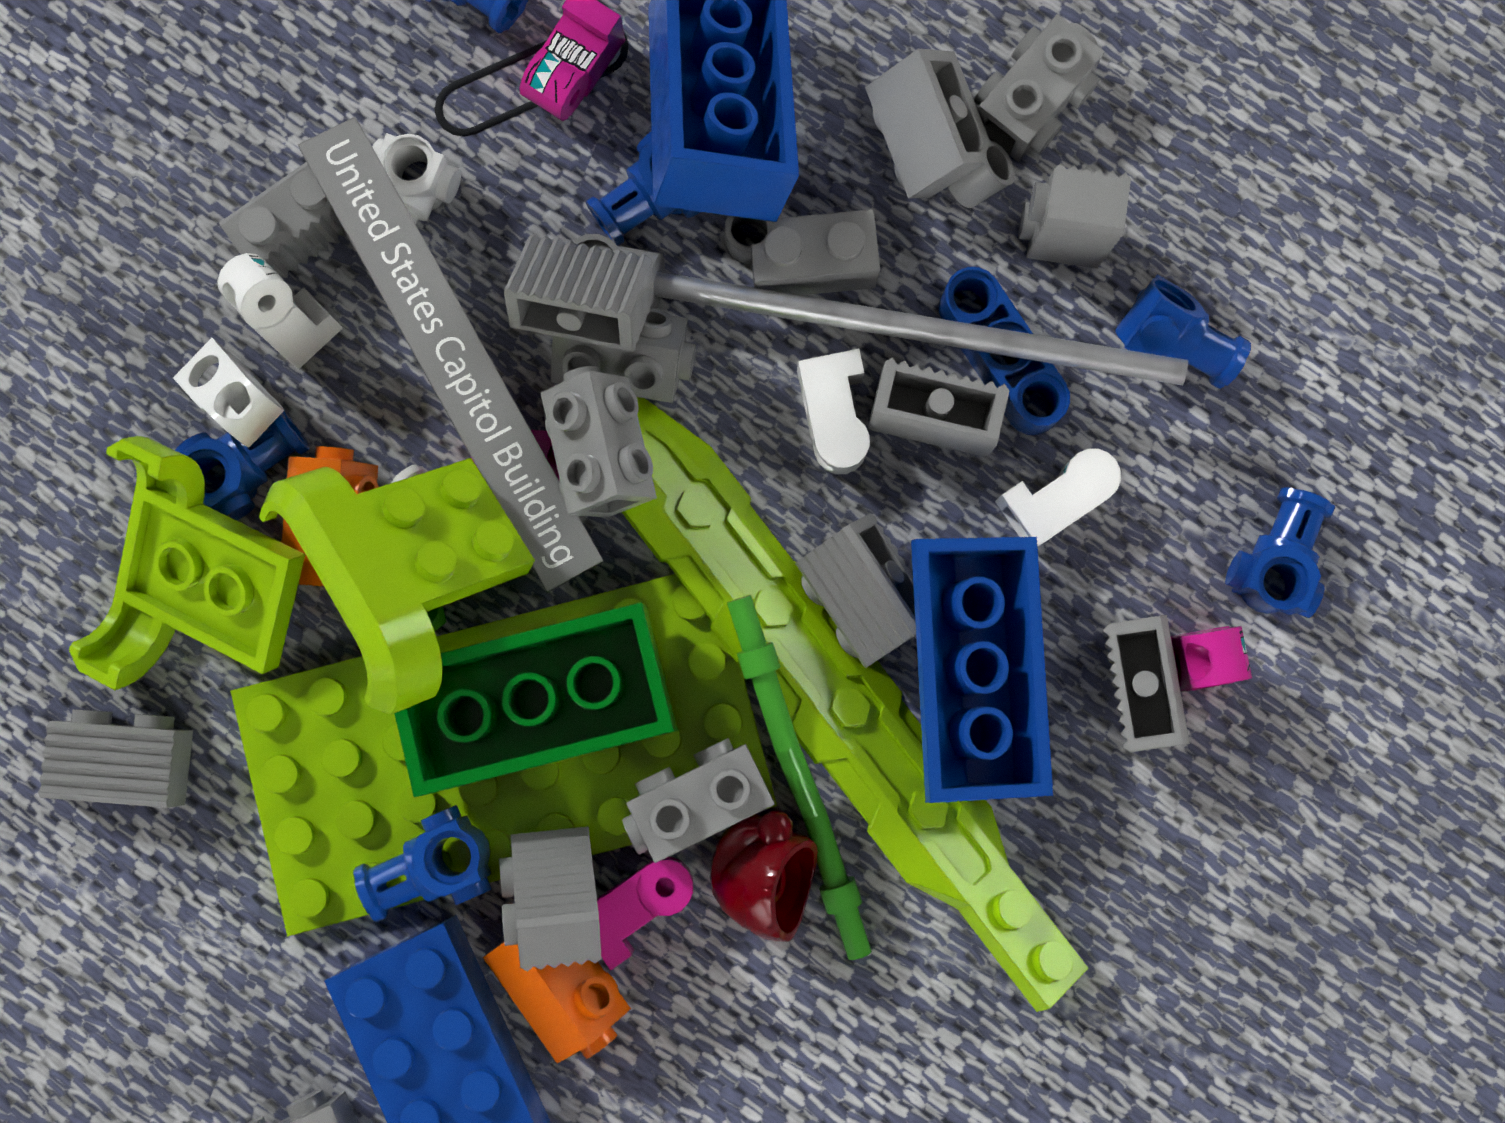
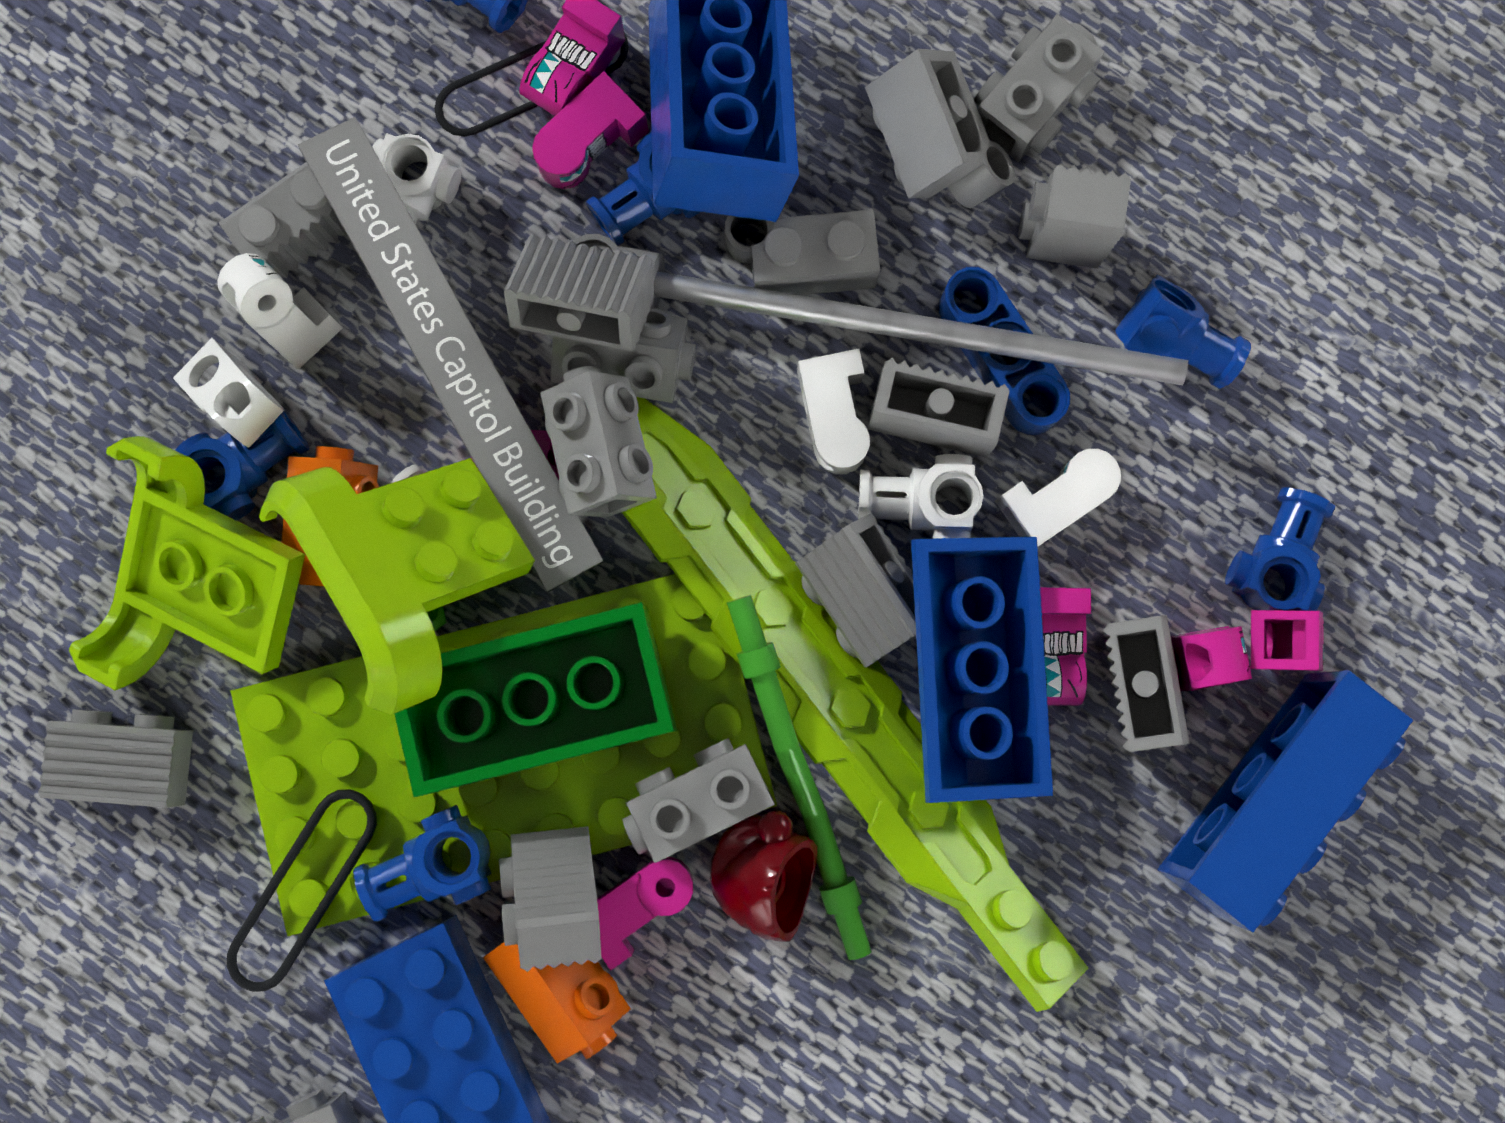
(324, 904): none -> black piece
(585, 130): none -> dark pink leg
(915, 497): none -> white connector
(1065, 643): none -> dark pink leg
(1286, 798): none -> blue brick
(1287, 640): none -> dark pink leg

